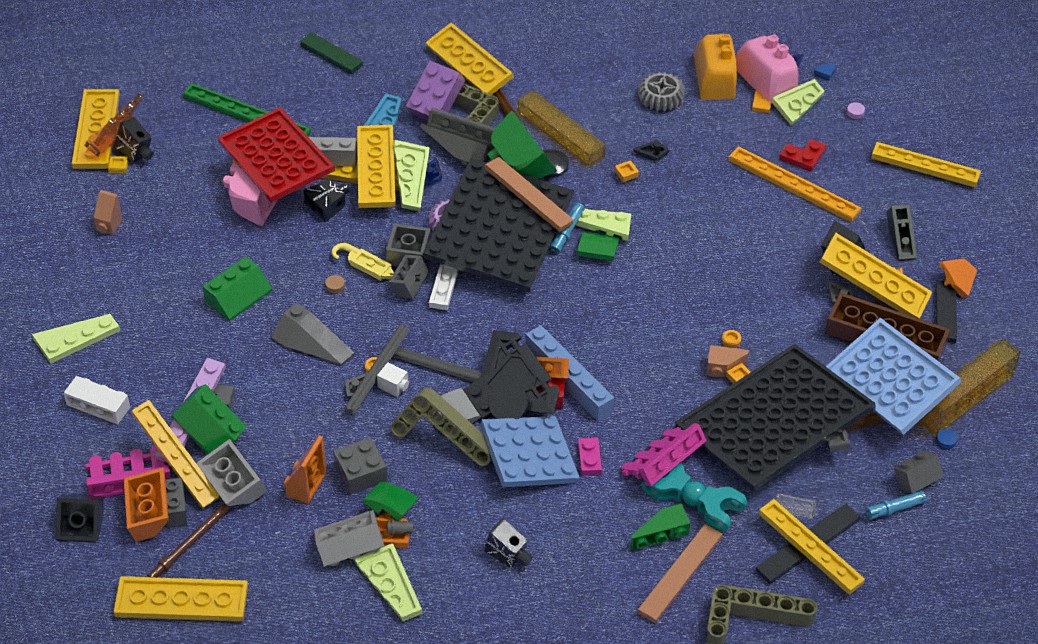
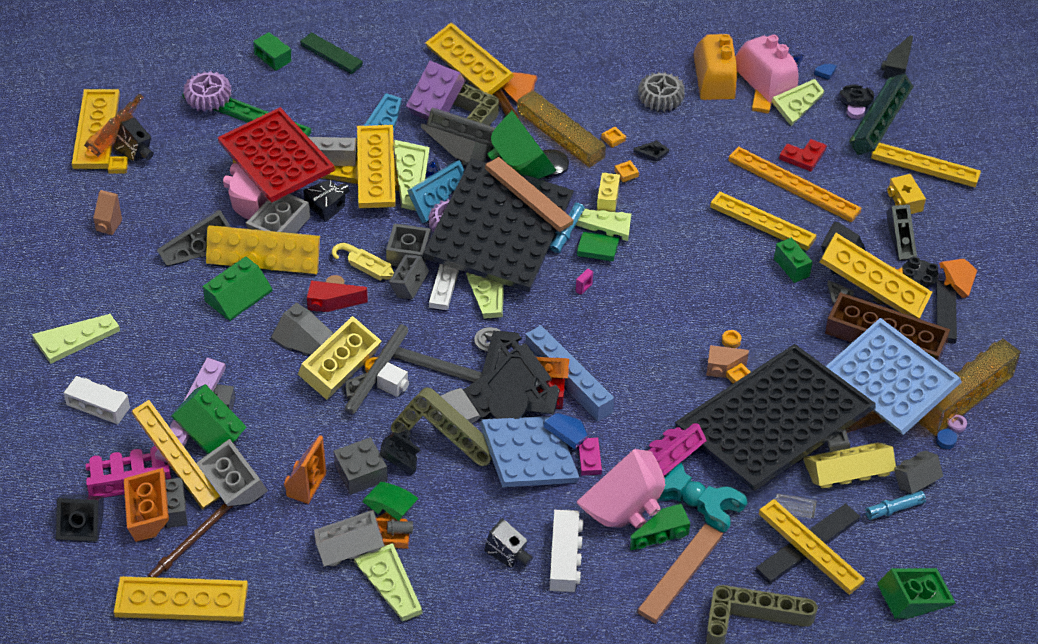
(192, 241): none -> dark grey wedge
(207, 91): none -> lavender gear
(265, 248): none -> yellow plate
(272, 51): none -> green brick
(282, 215): none -> light grey slope
(334, 296): none -> red slope
(339, 357): none -> light yellow brick
(400, 451): none -> black slope
(435, 188): none -> dark azure wing
(481, 337): none -> light grey gear
(488, 295): none -> yellowish green wing
(520, 85): none -> orange slope
(564, 551): none -> white brick
(567, 429): none -> blue slope
(584, 281): none -> dark pink tile
(608, 192): none -> light yellow brick
(613, 137): none -> light orange tile
(626, 491): none -> bright pink hips
(762, 220): none -> yellow plate
(793, 260): none -> green brick
(850, 464): none -> light yellow slope
(856, 95): none -> black tile
(881, 114): none -> brick
(897, 59): none -> pearl dark grey slope
(905, 192): none -> yellow brick
(914, 591): none -> green slope
(921, 271): none -> black dish
(959, 425): none -> lavender tile

